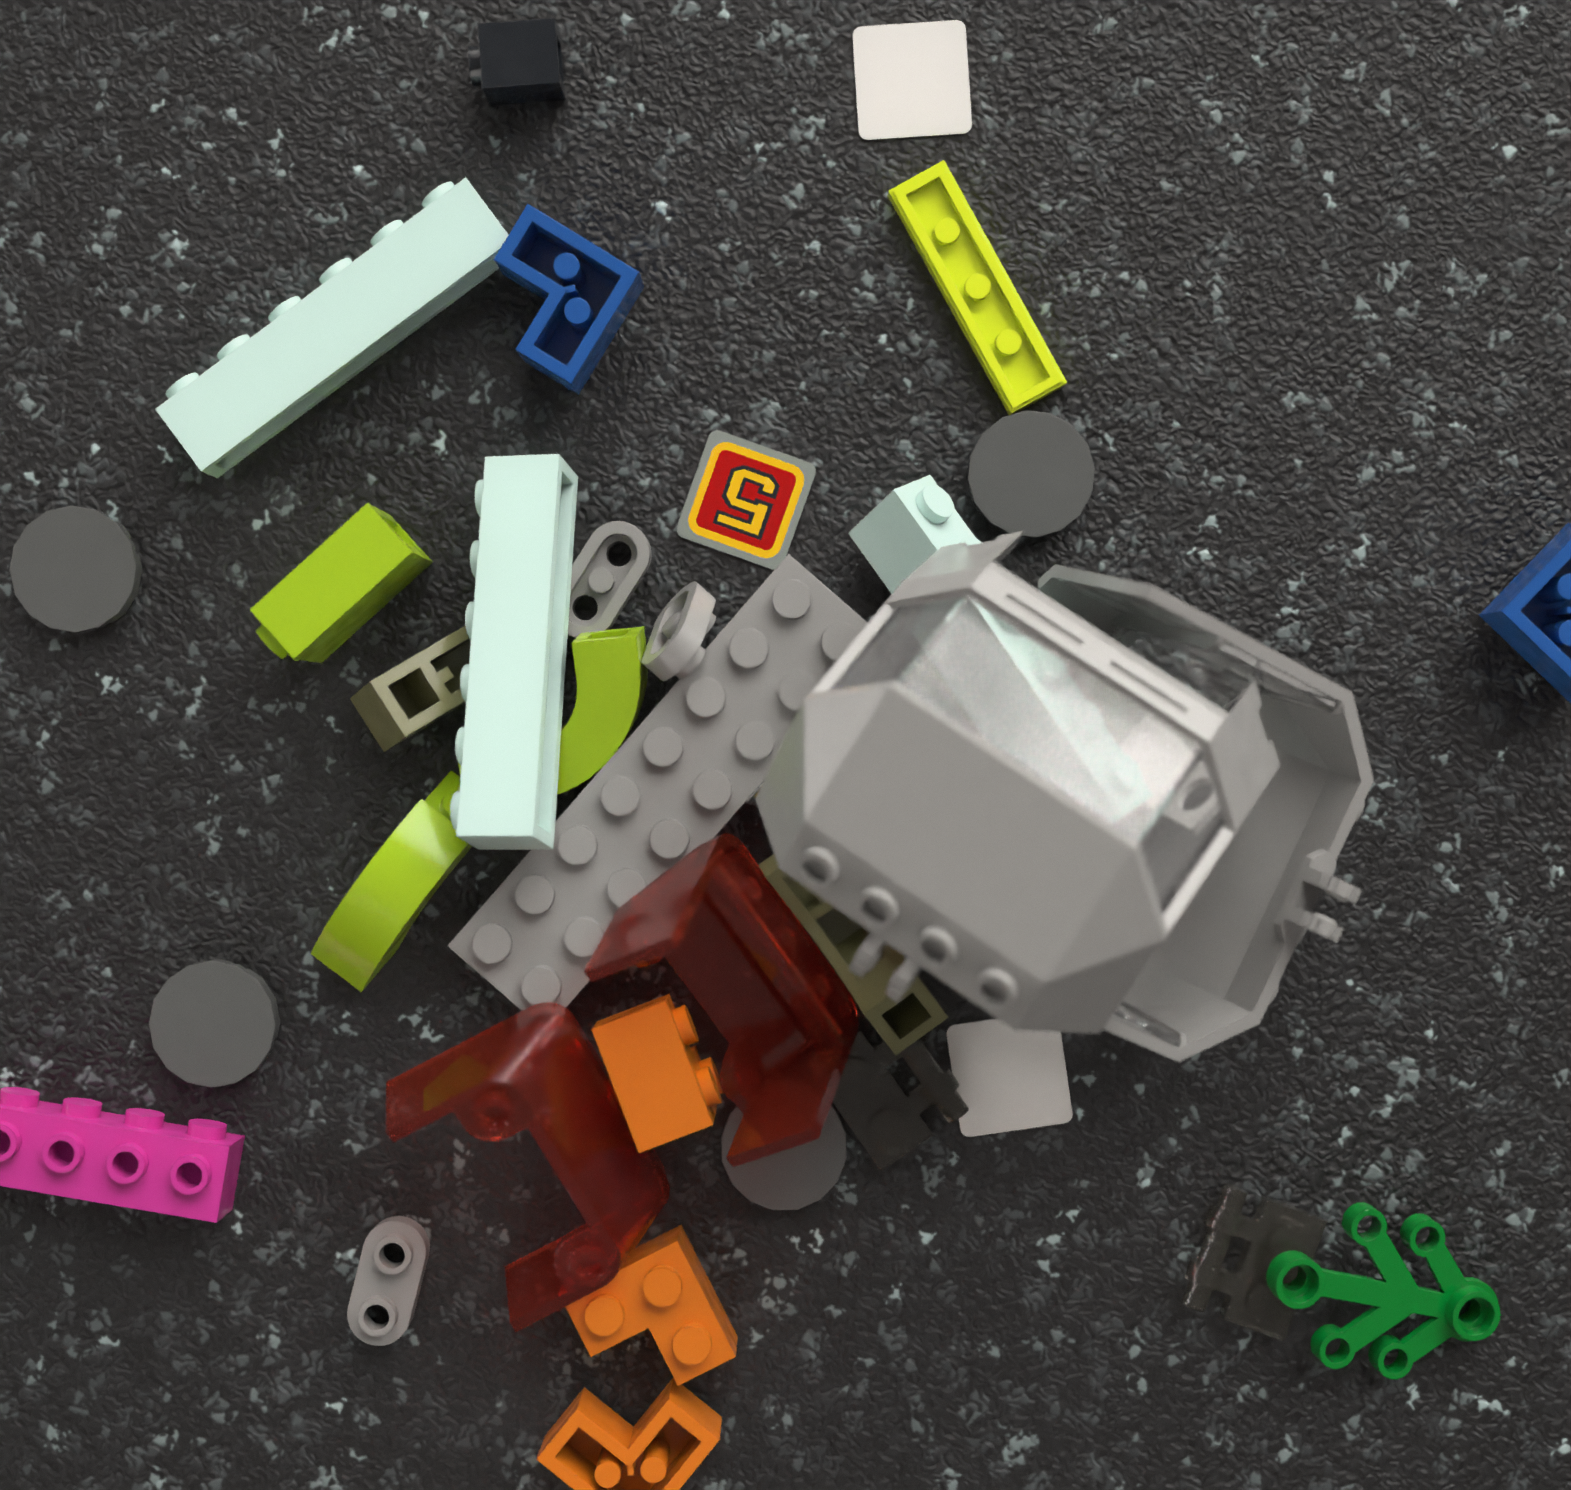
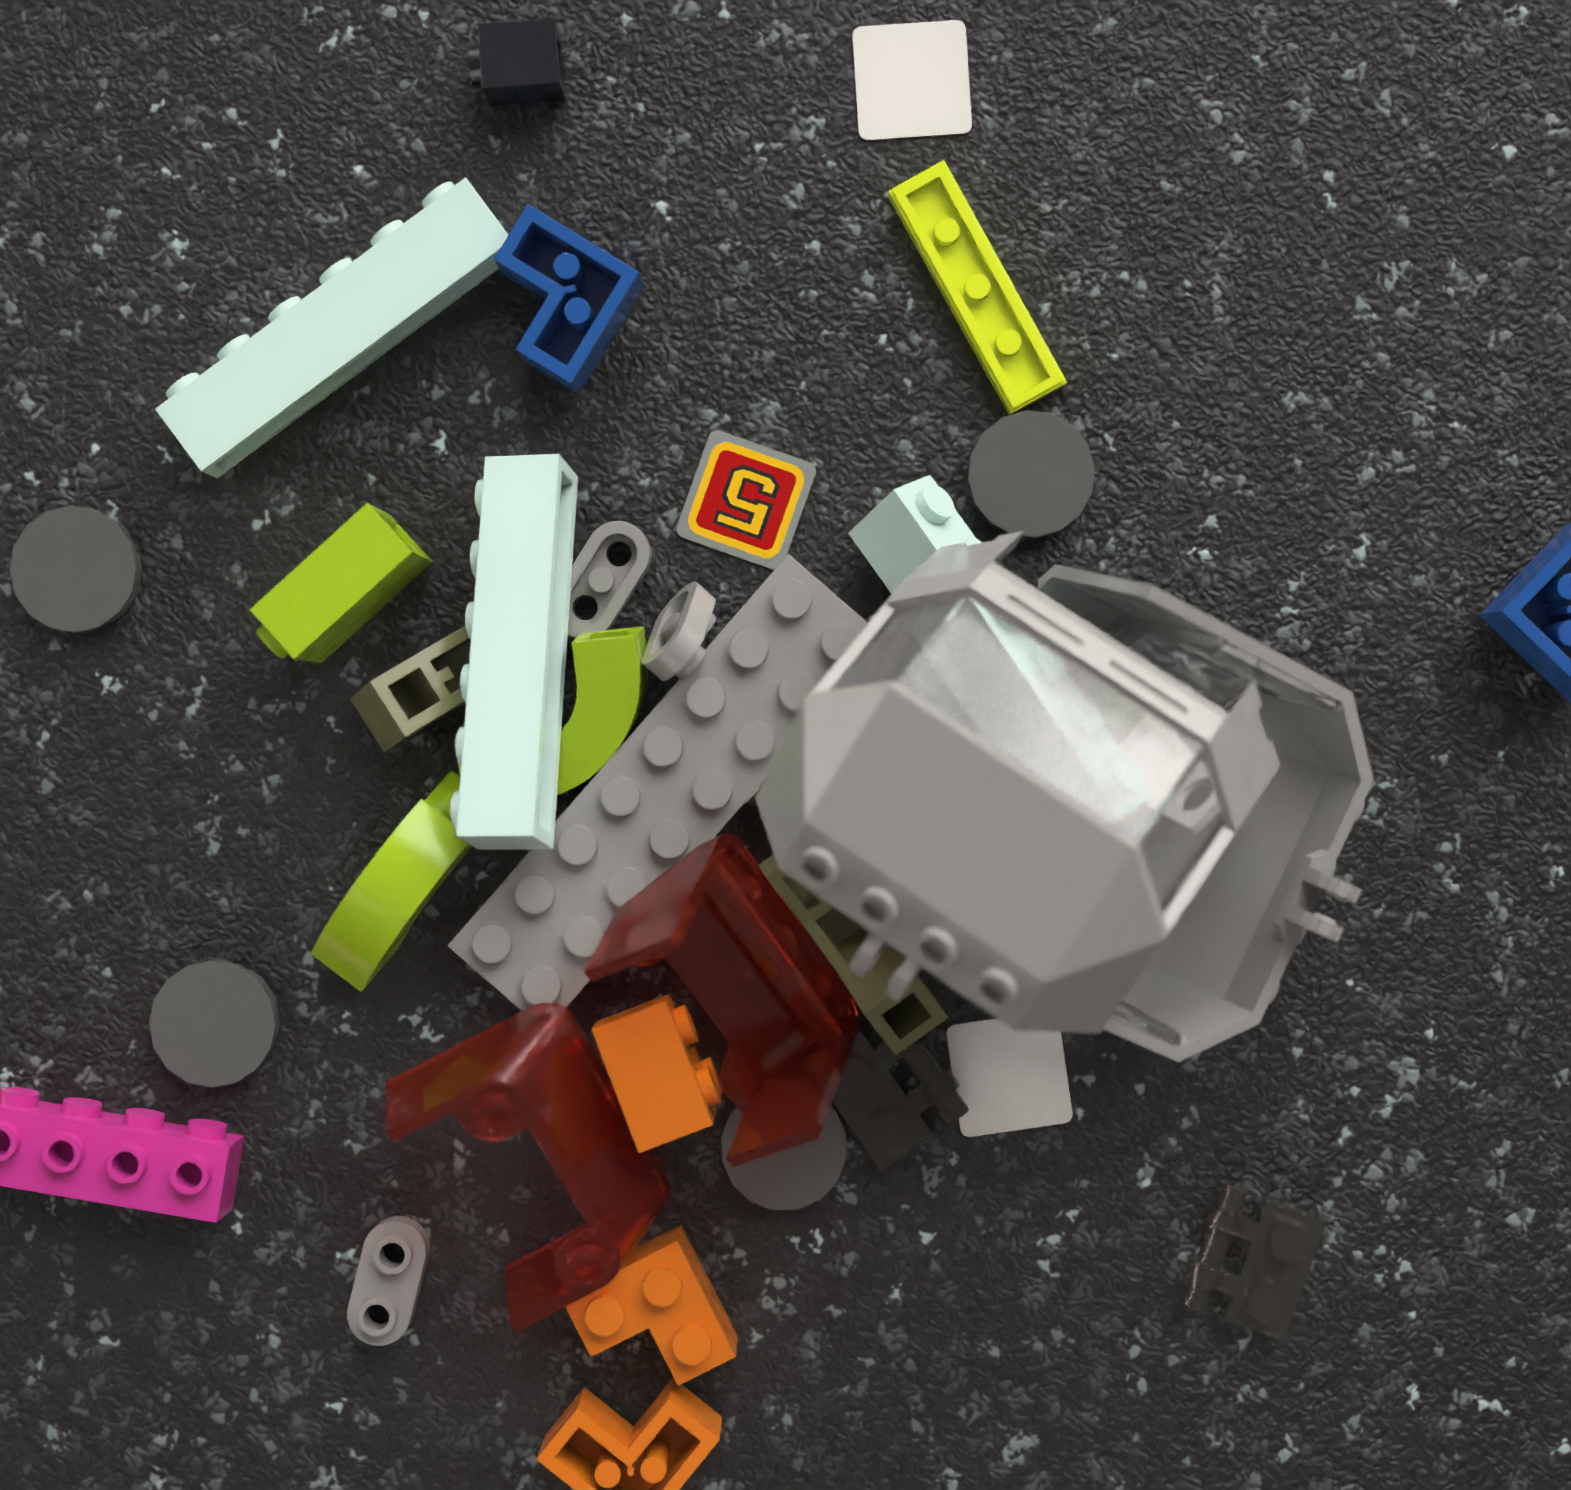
(1392, 1296): green plant -> none

